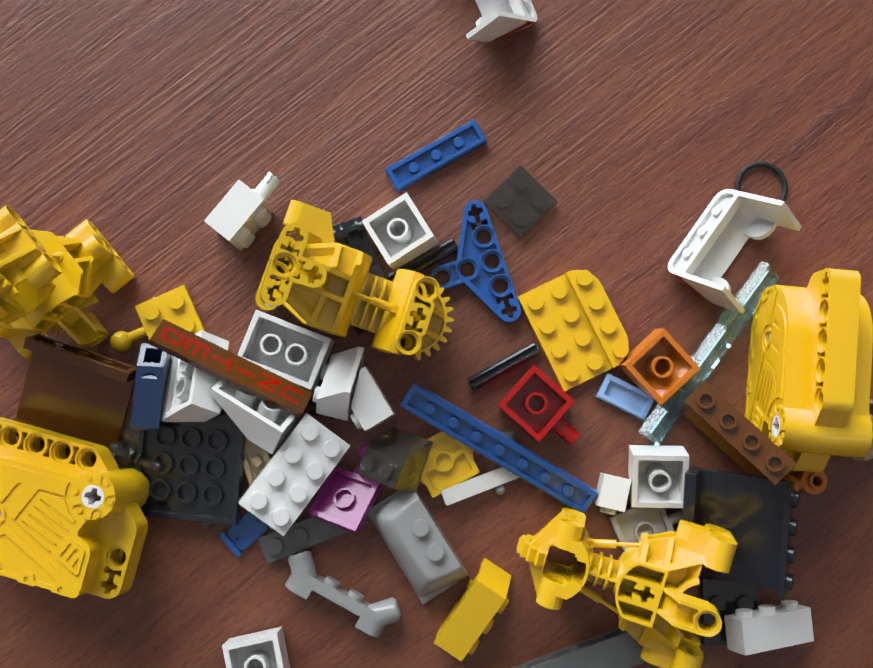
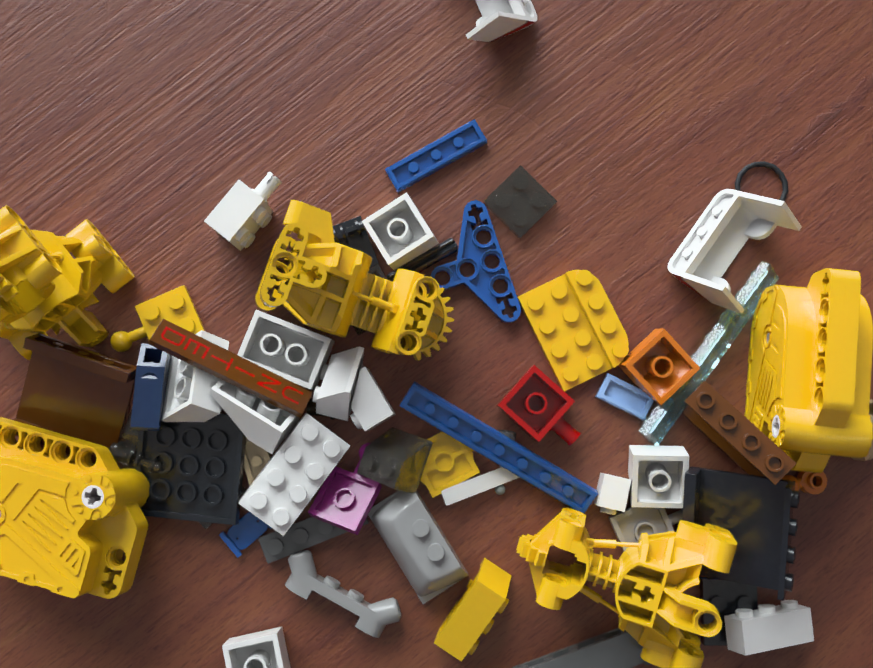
(503, 366): black axle -> none

